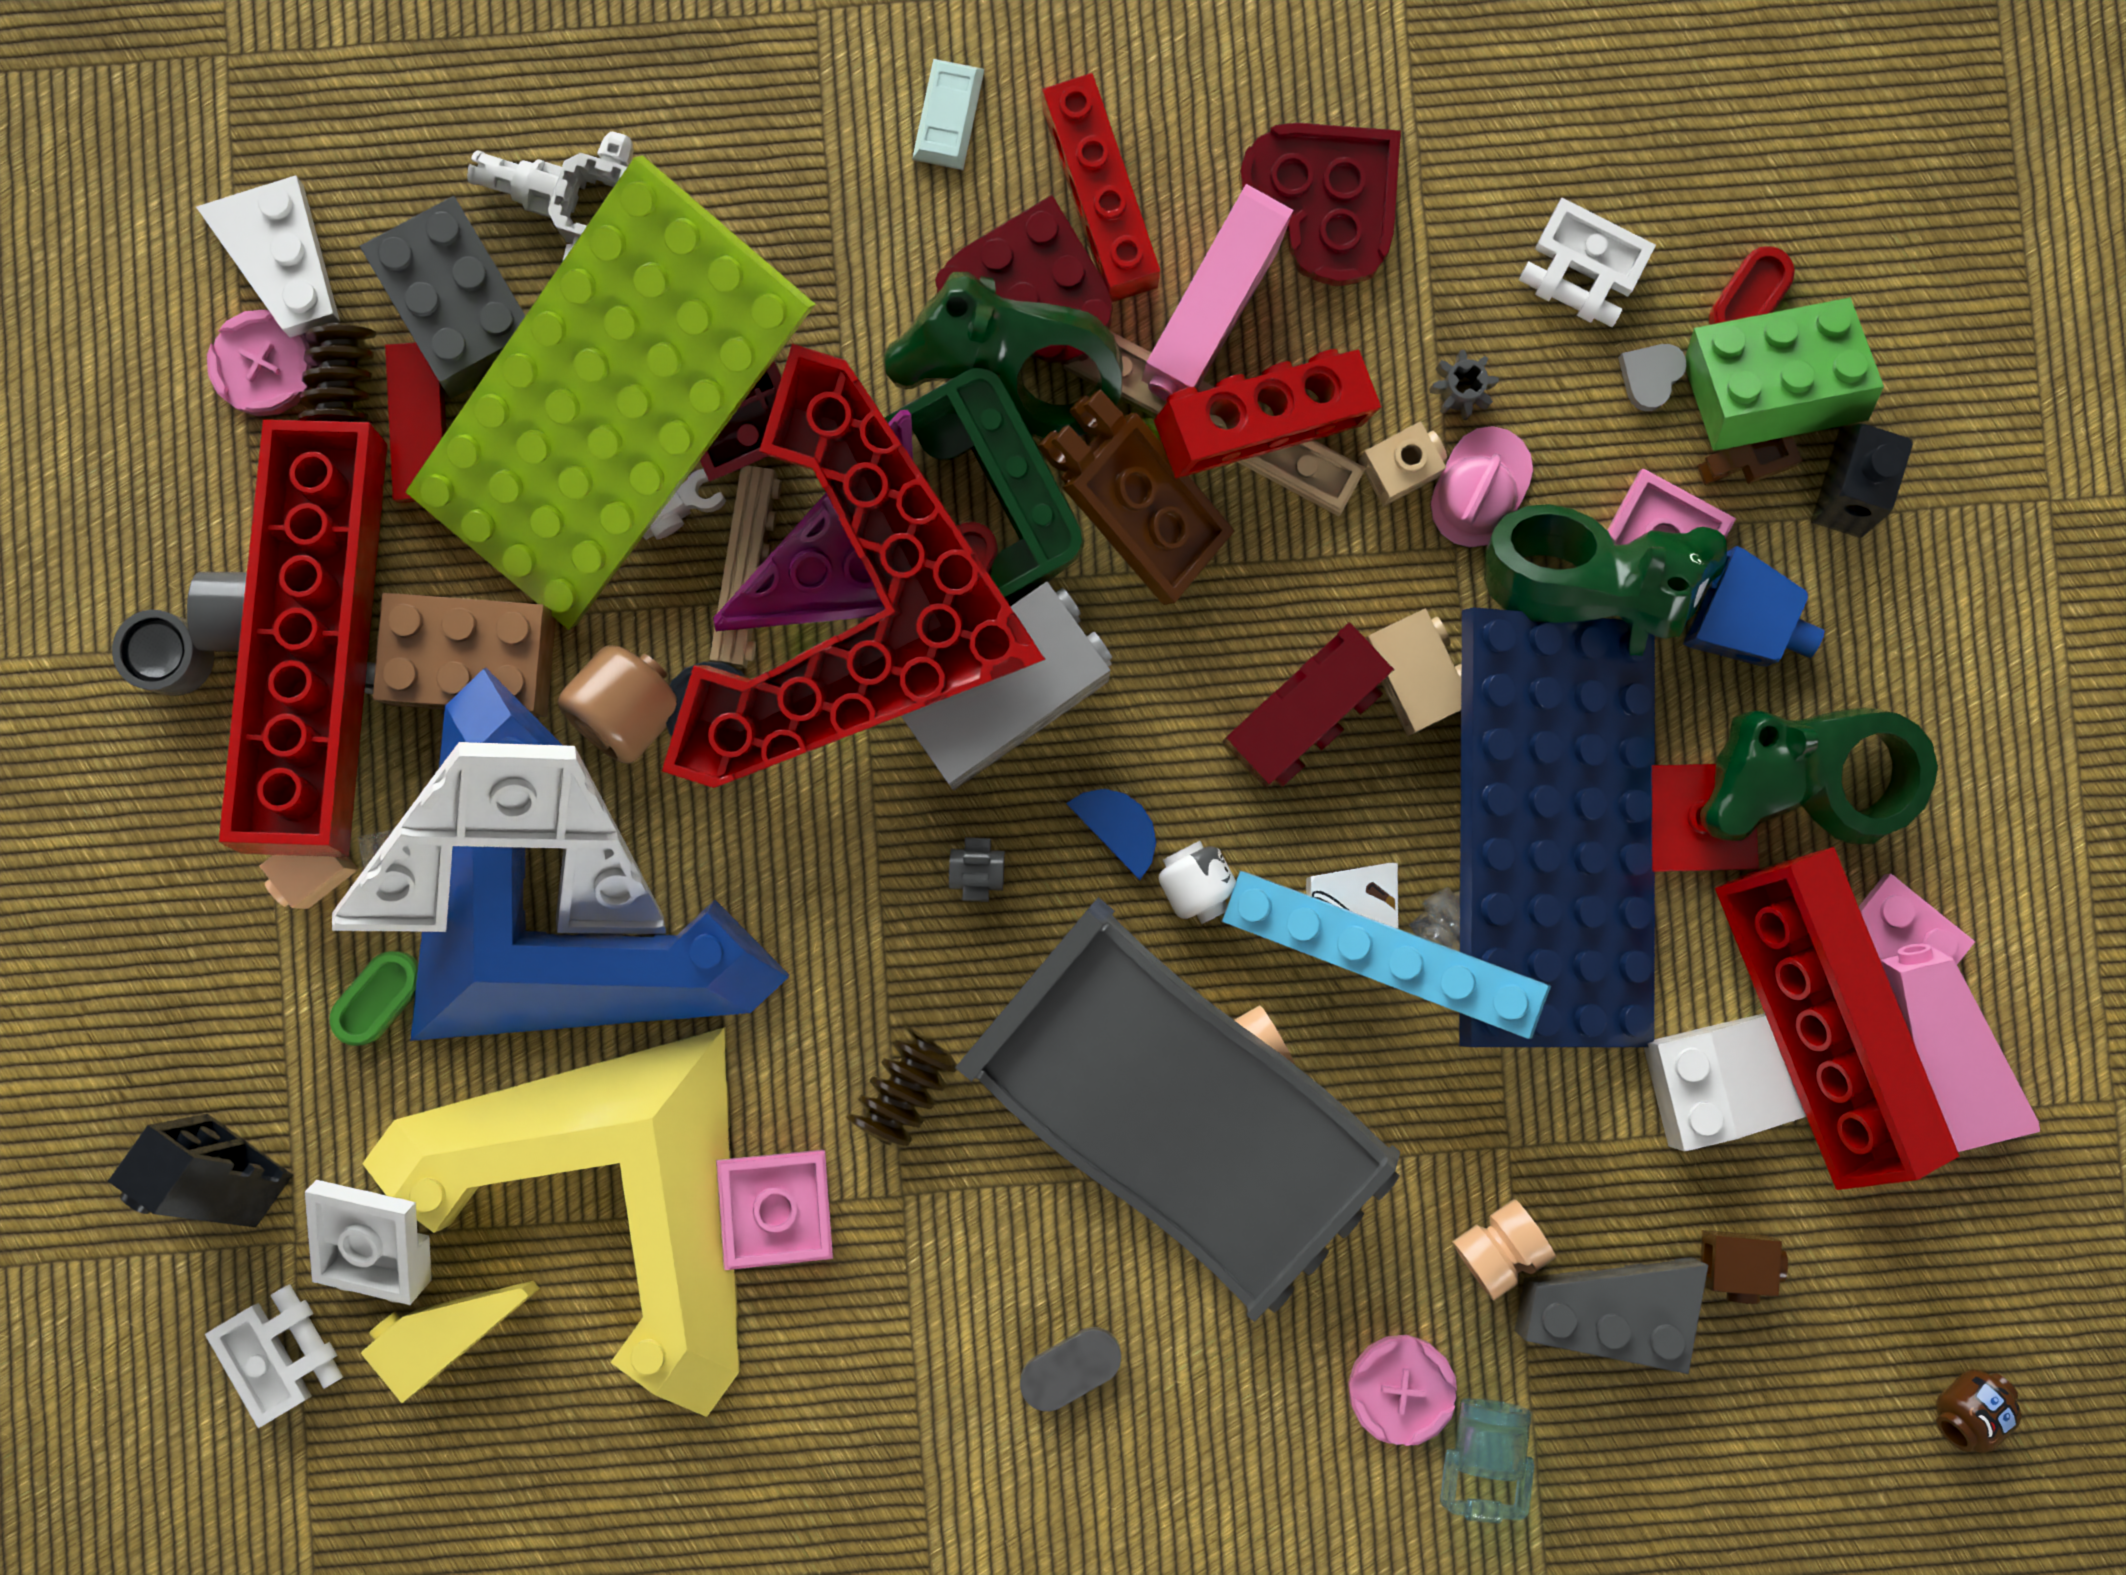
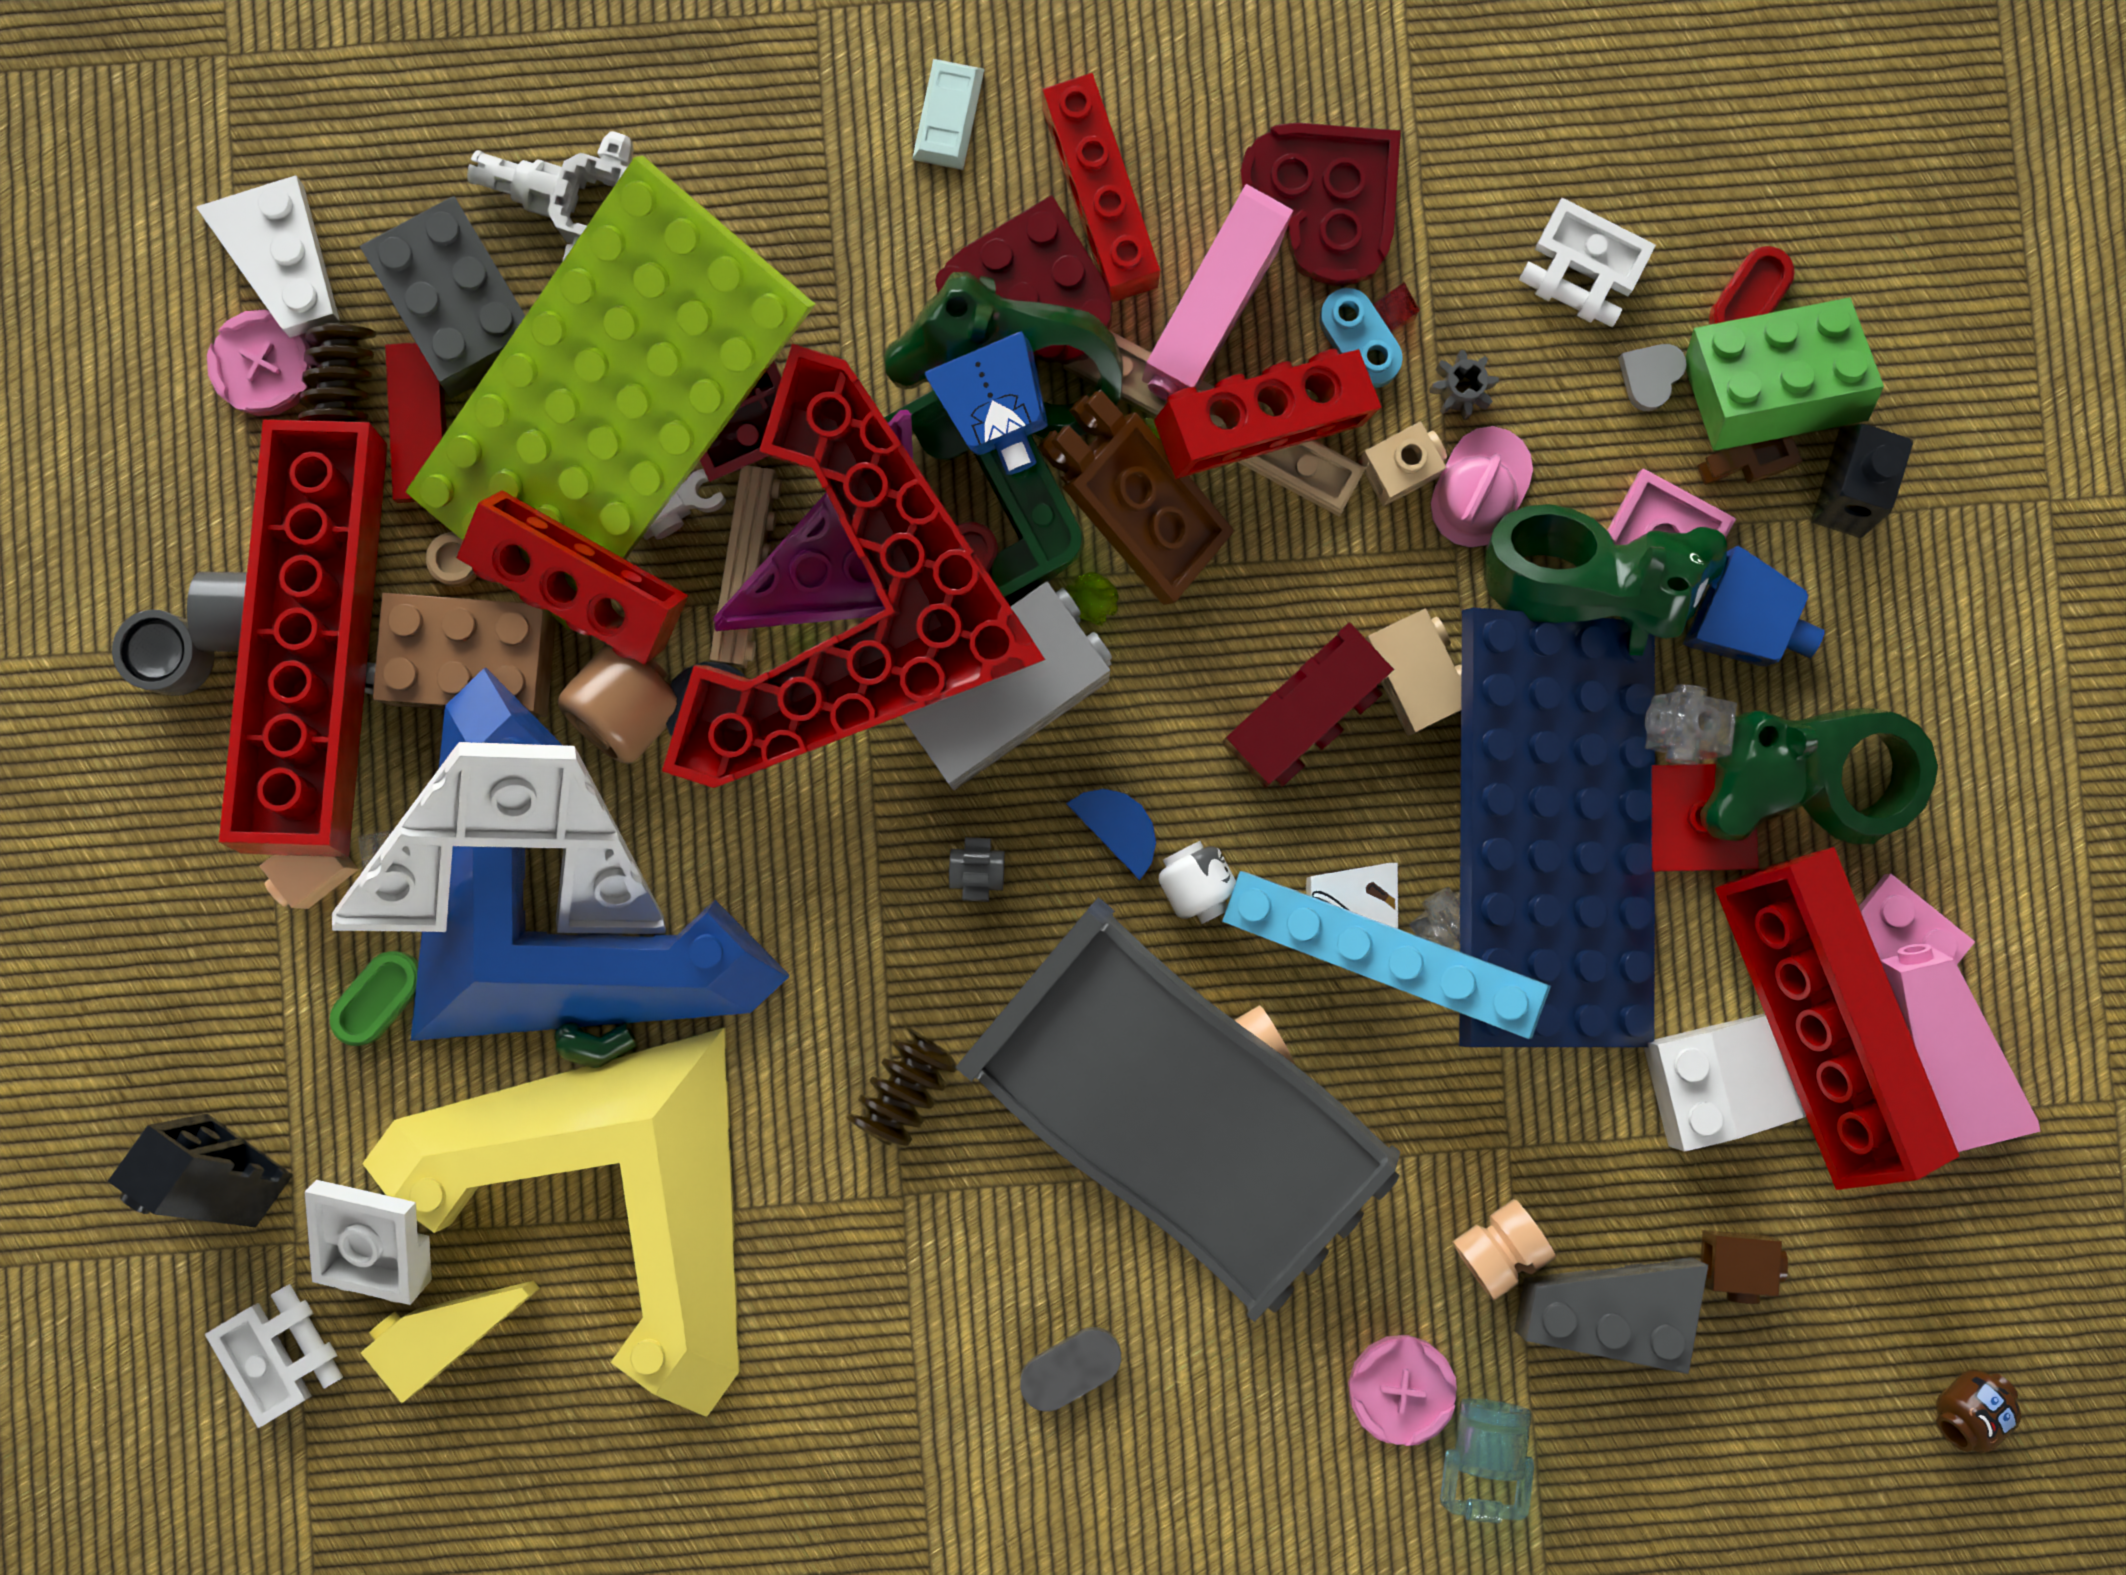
(443, 563): none -> tan tile
(590, 1050): none -> dark green arm
(600, 575): none -> red brick
(774, 1209): bright pink tile -> none
(994, 399): none -> blue torso
(1094, 597): none -> clear neon green plate
(1364, 333): none -> medium azure plate
(1397, 308): none -> clear red piece
(1690, 725): none -> clear brick

